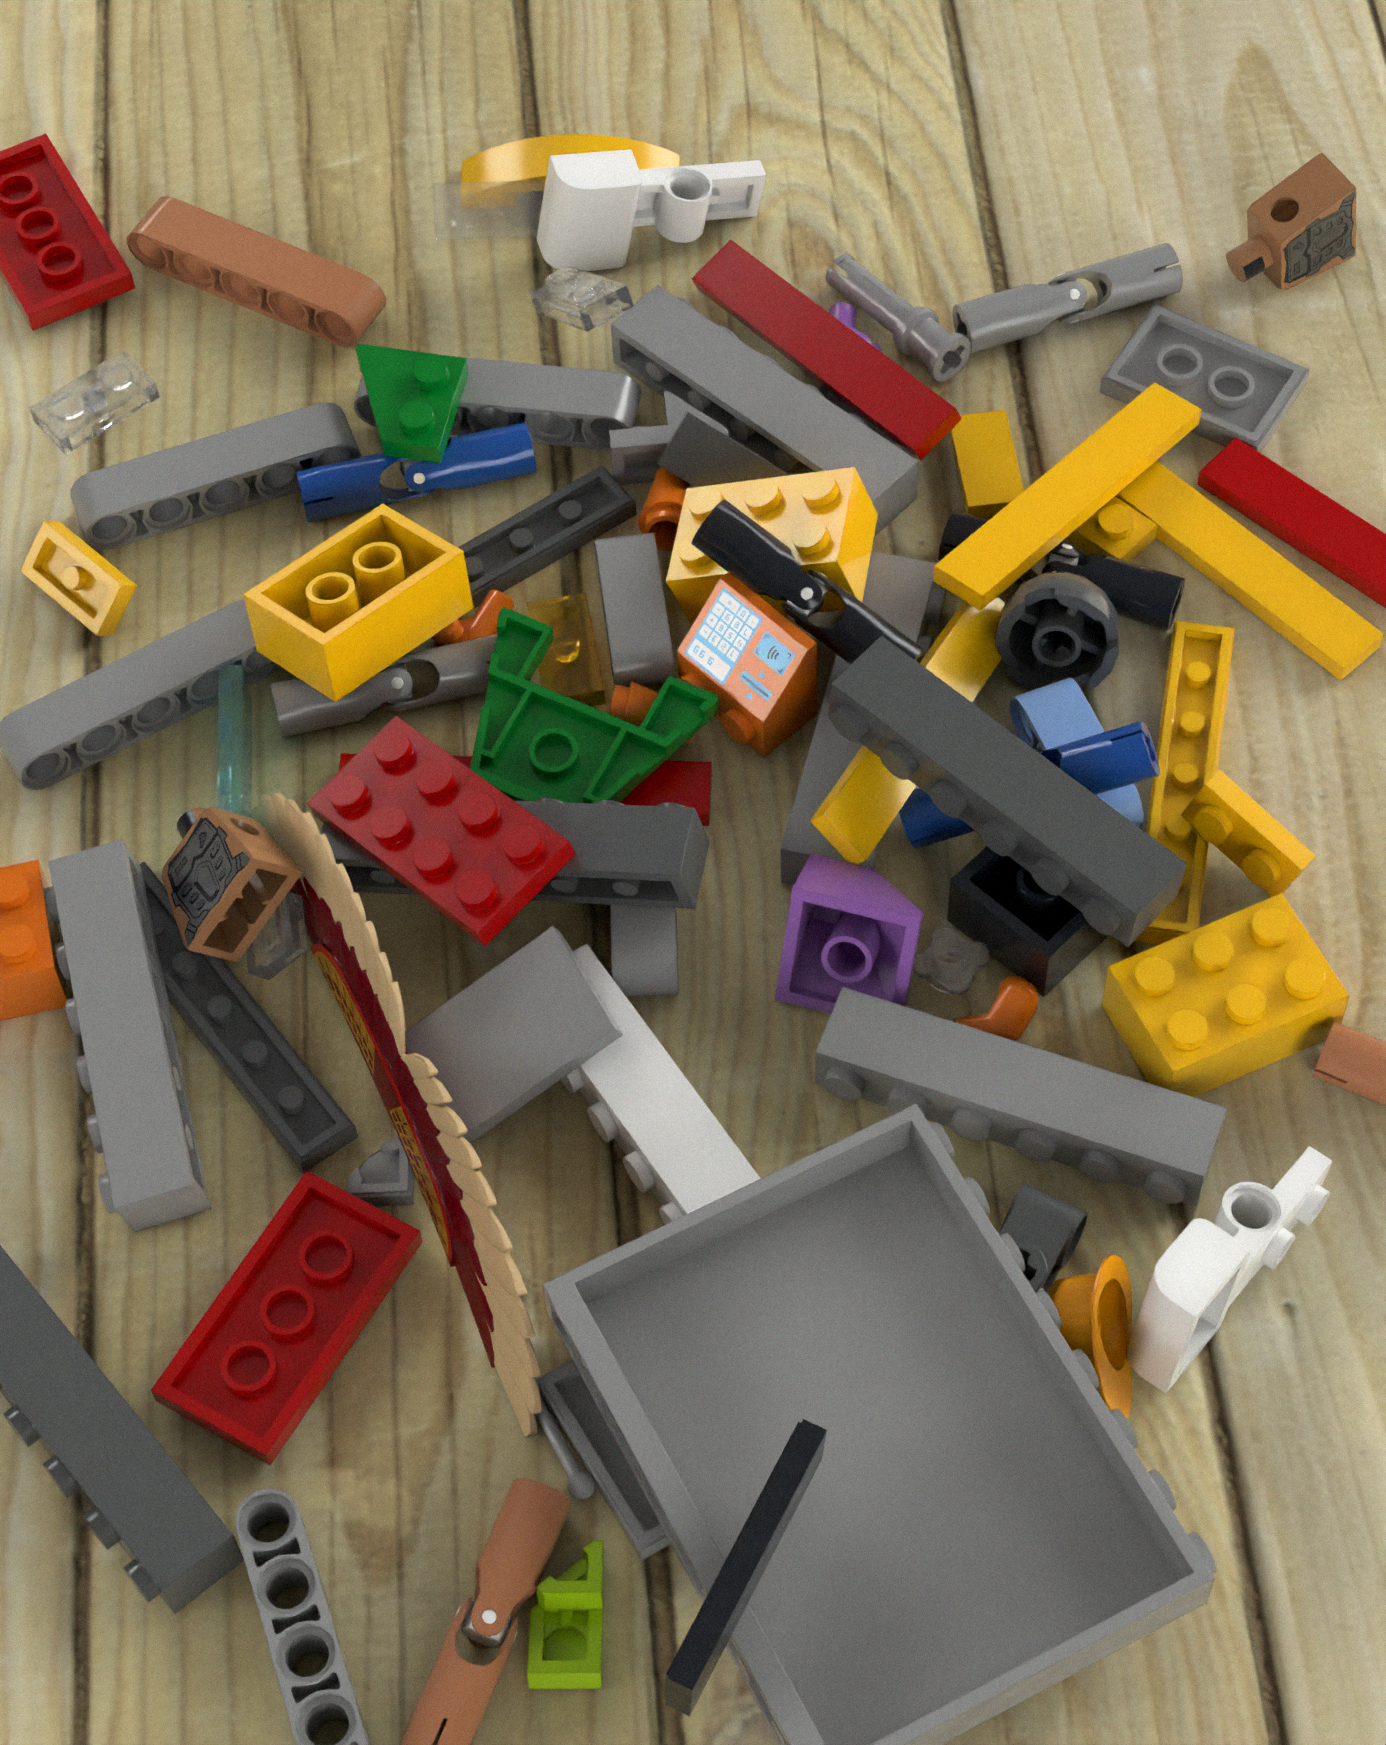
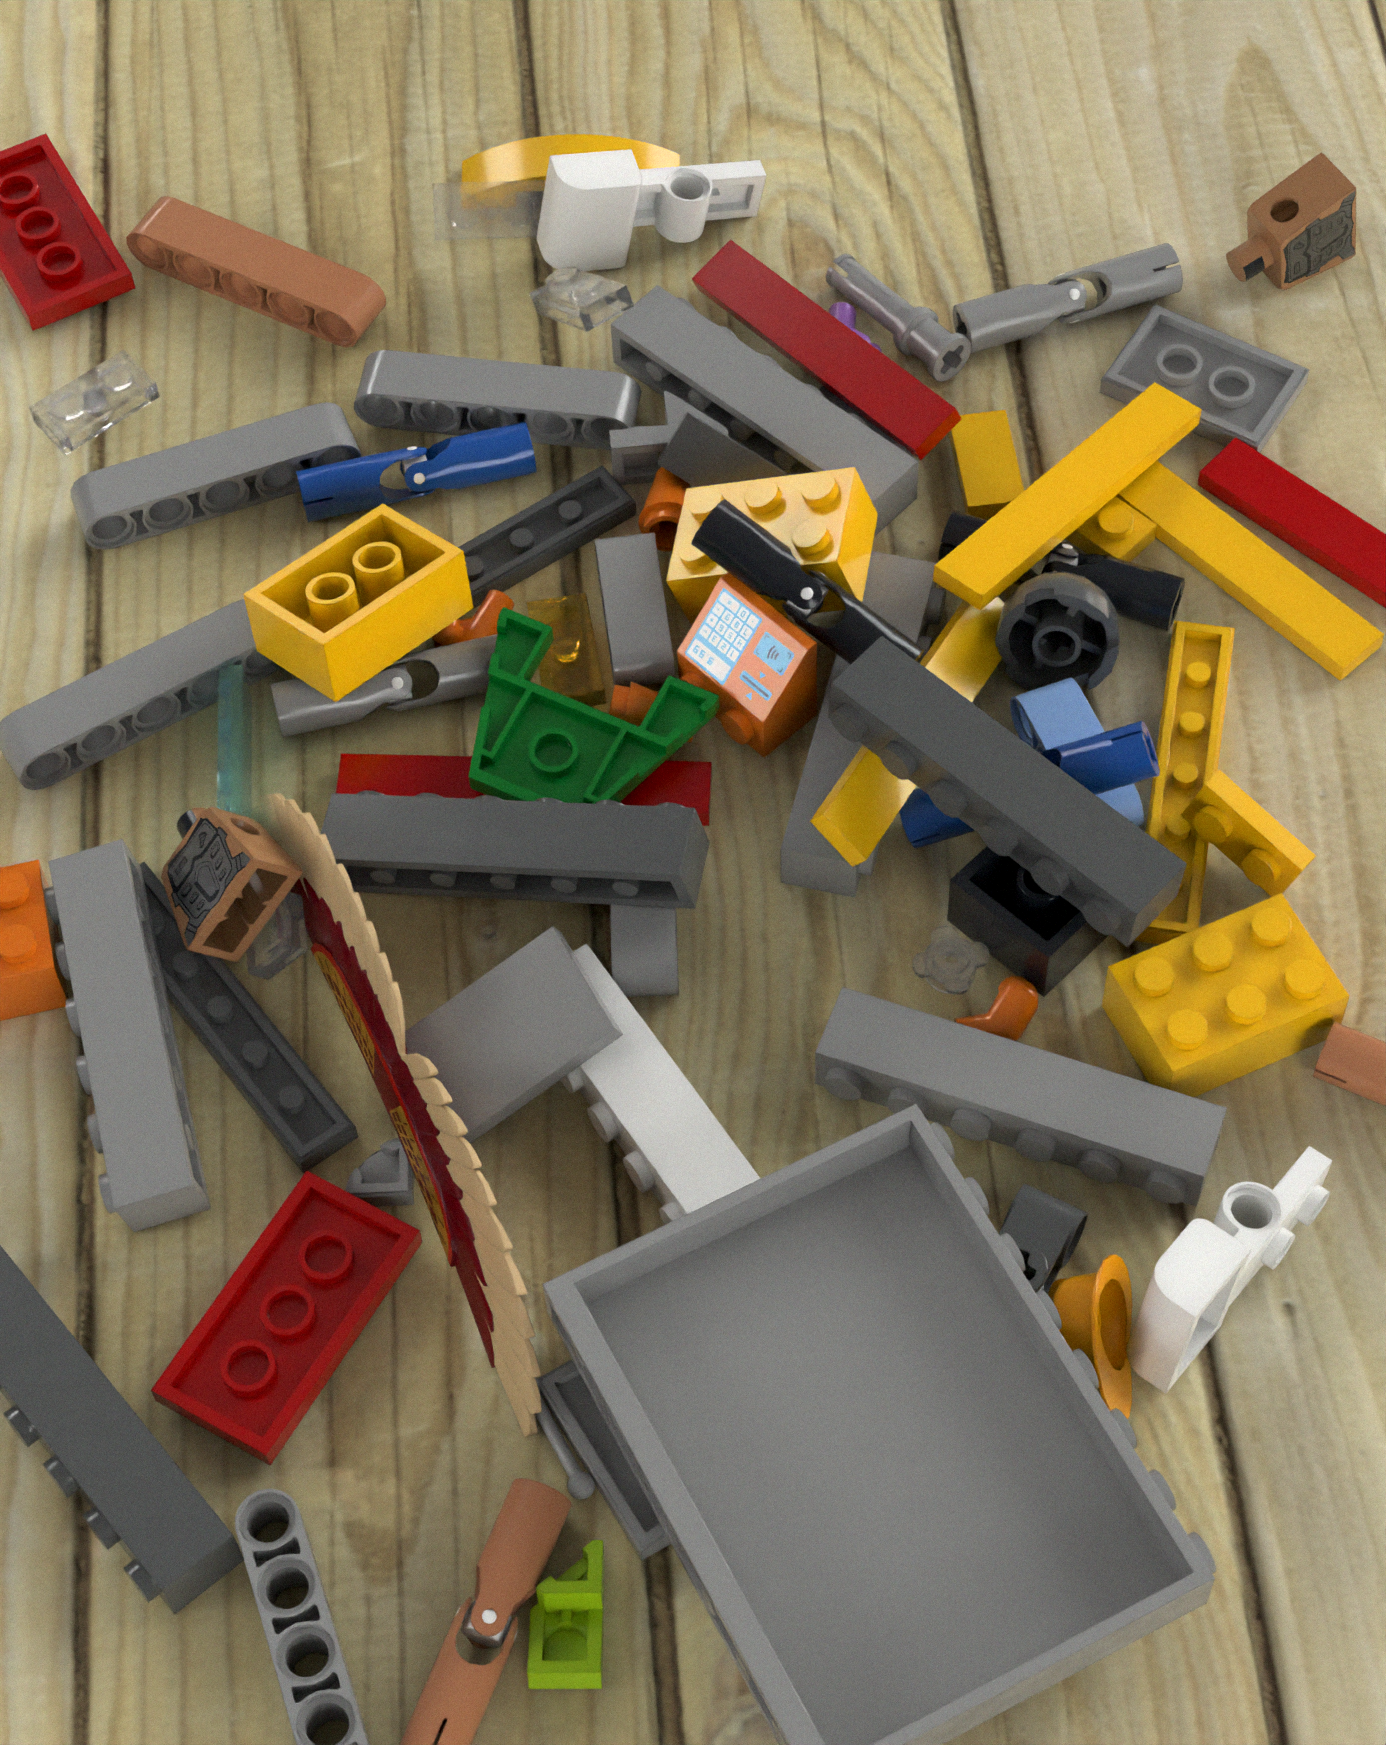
(78, 578): yellow plate -> none
(412, 399): green wing -> none
(441, 830): red plate -> none
(744, 1567): black tile -> none
(849, 933): medium lavender slope -> none

